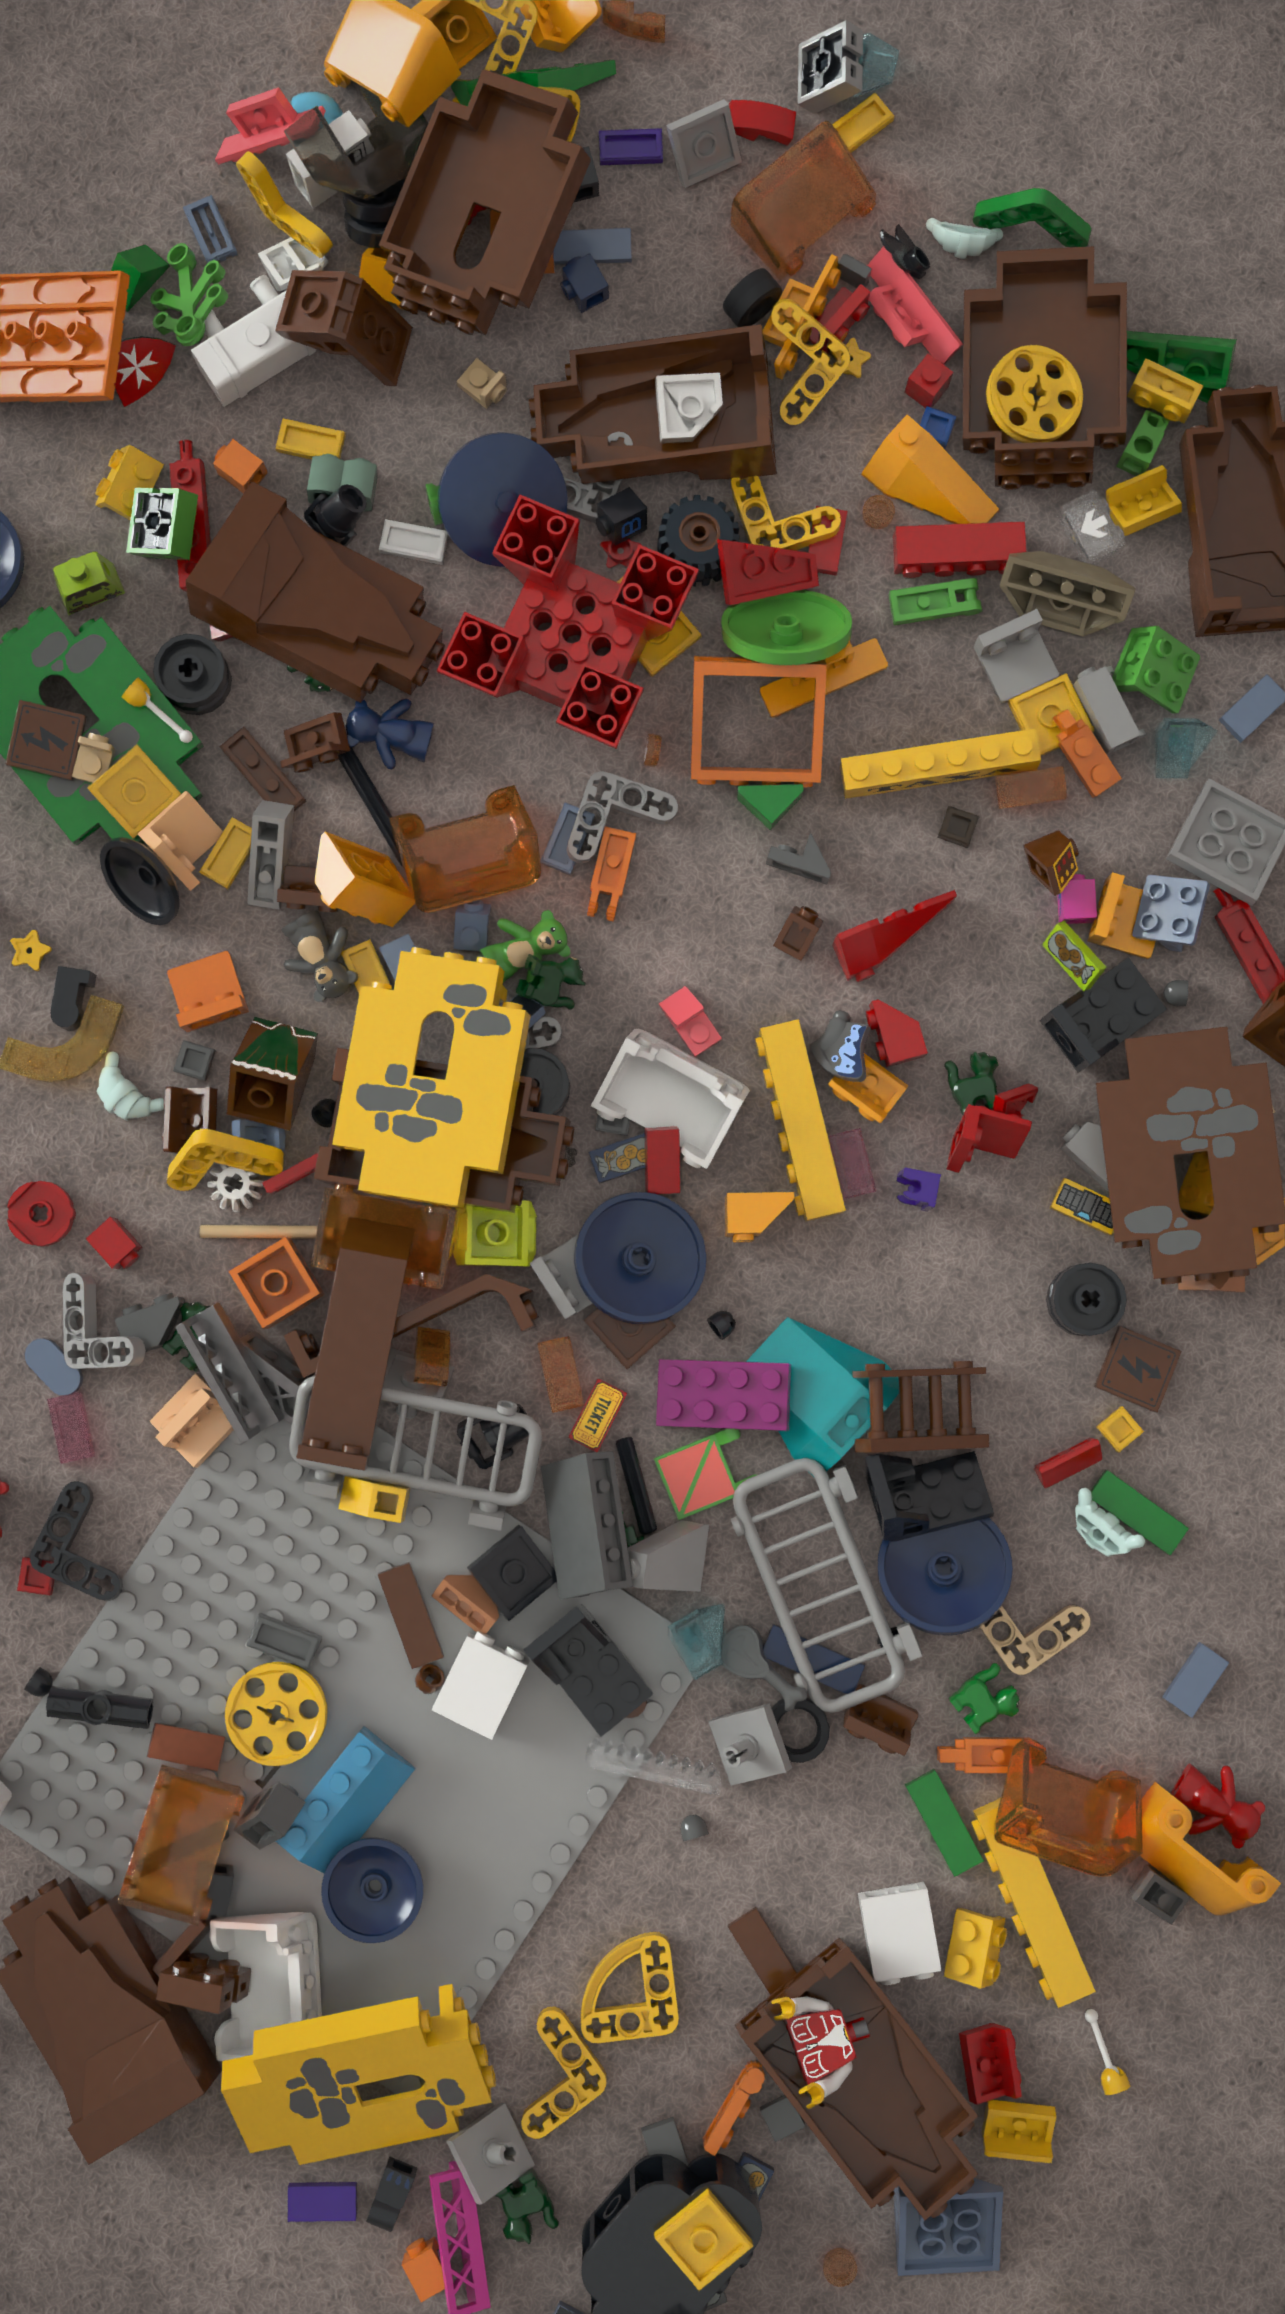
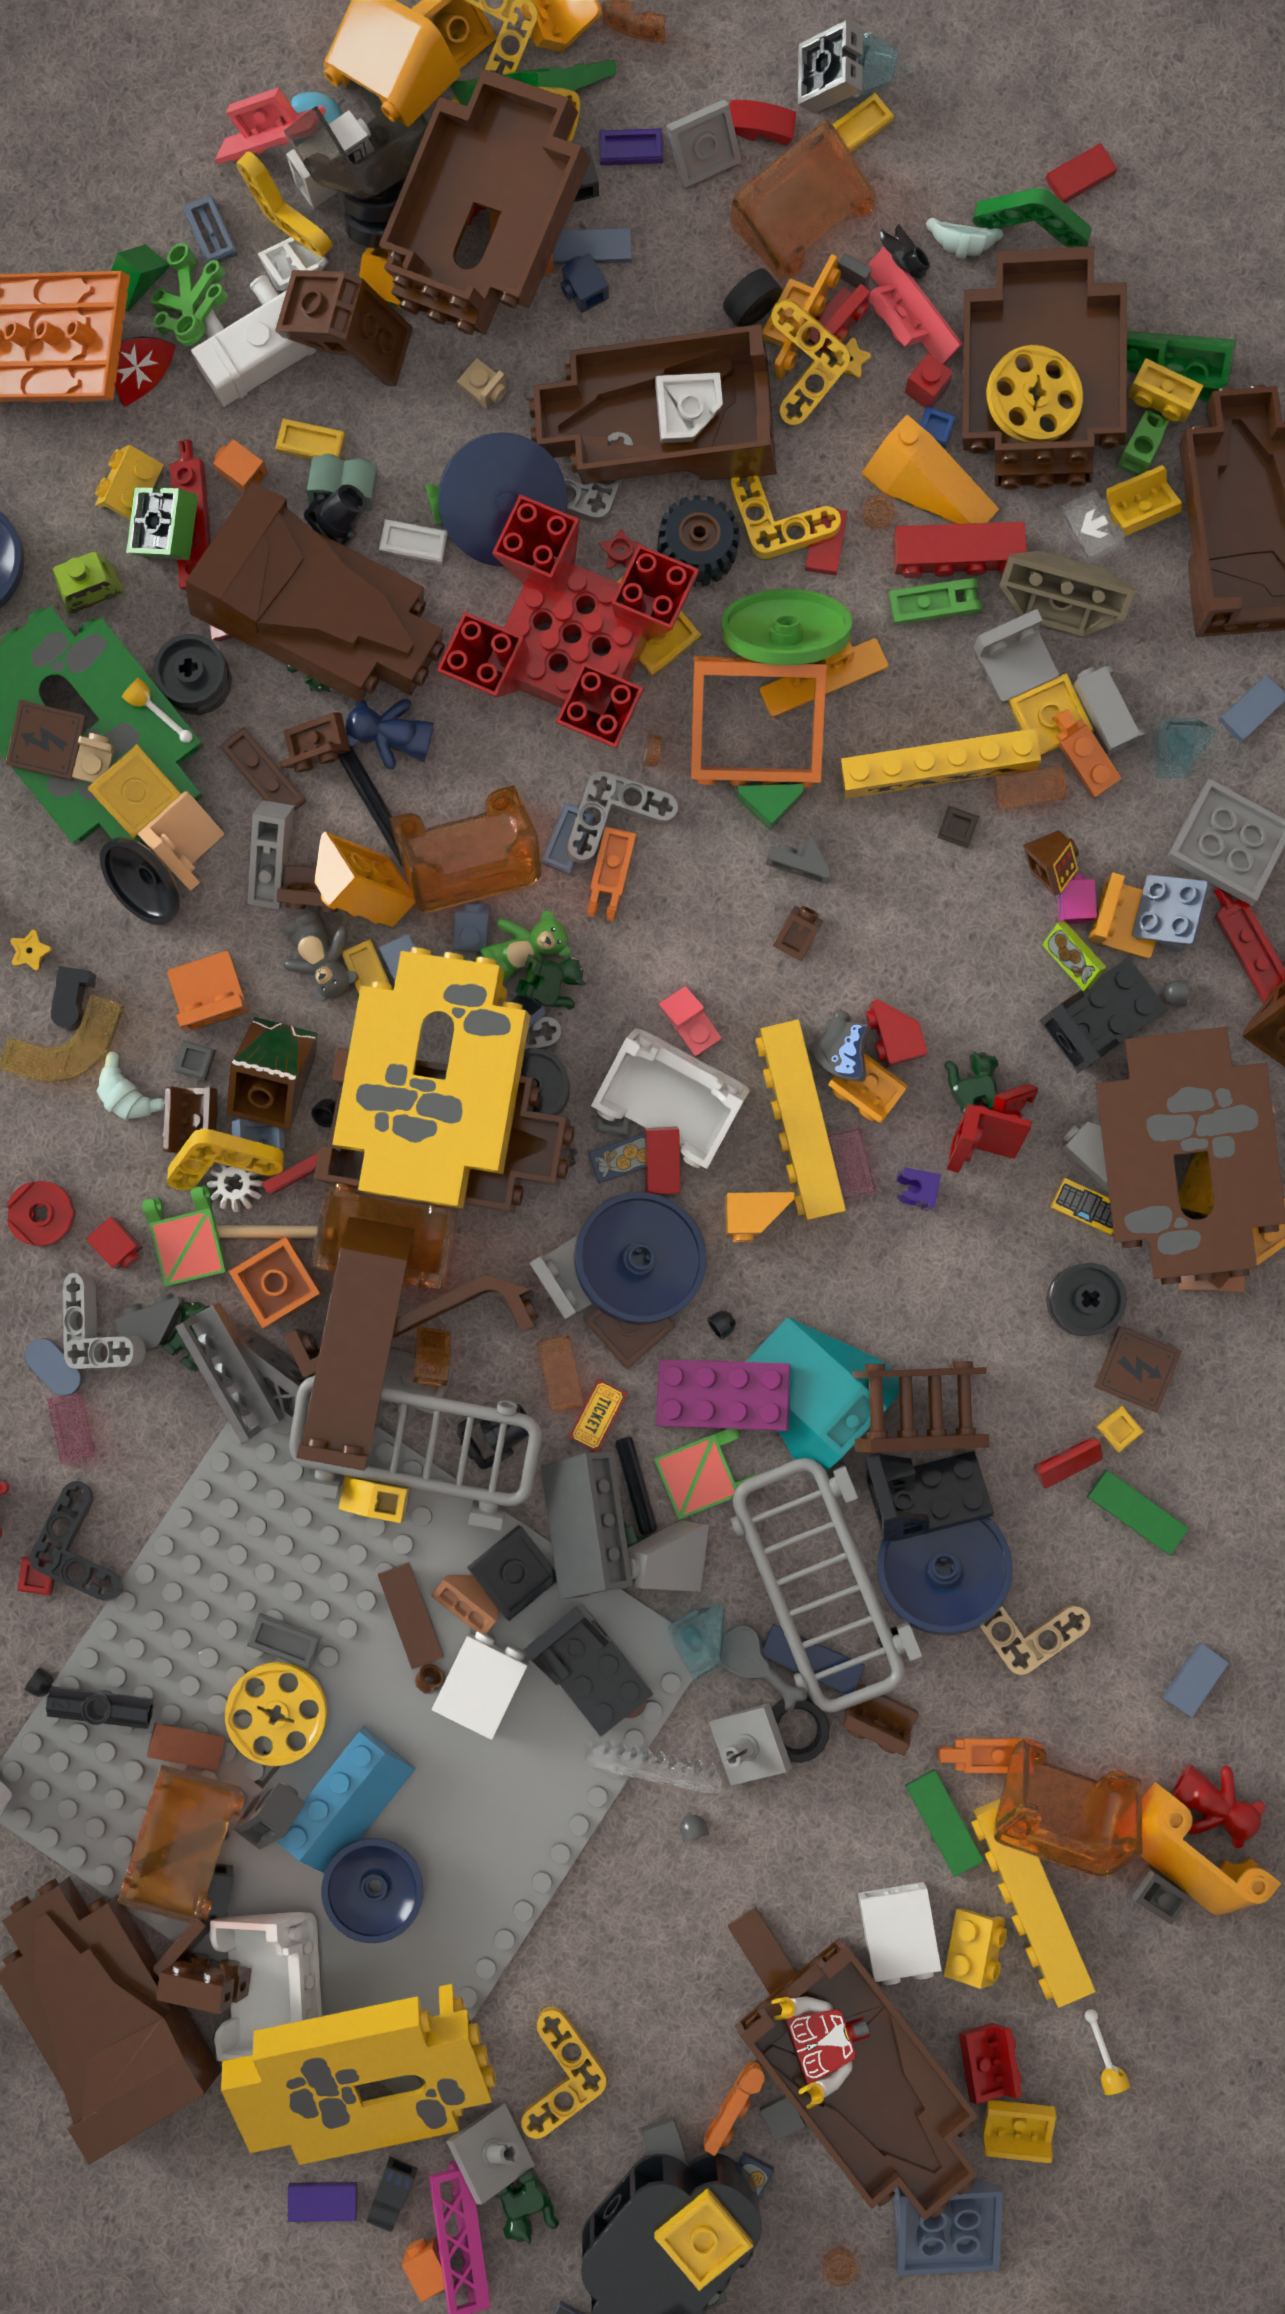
(187, 1243): none -> flag
(192, 1422): light nougat bracket -> none
(228, 854): yellow tile -> none
(495, 1236): neon yellow slope -> none
(621, 516): black brick -> none
(646, 2010): yellow beam -> none
(763, 571): red wing -> none
(872, 943): red wedge -> none
(983, 1705): green animal -> none
(1081, 173): none -> red tile
(1102, 1529): light aqua piece -> none
(1156, 667): bright green bracket -> none

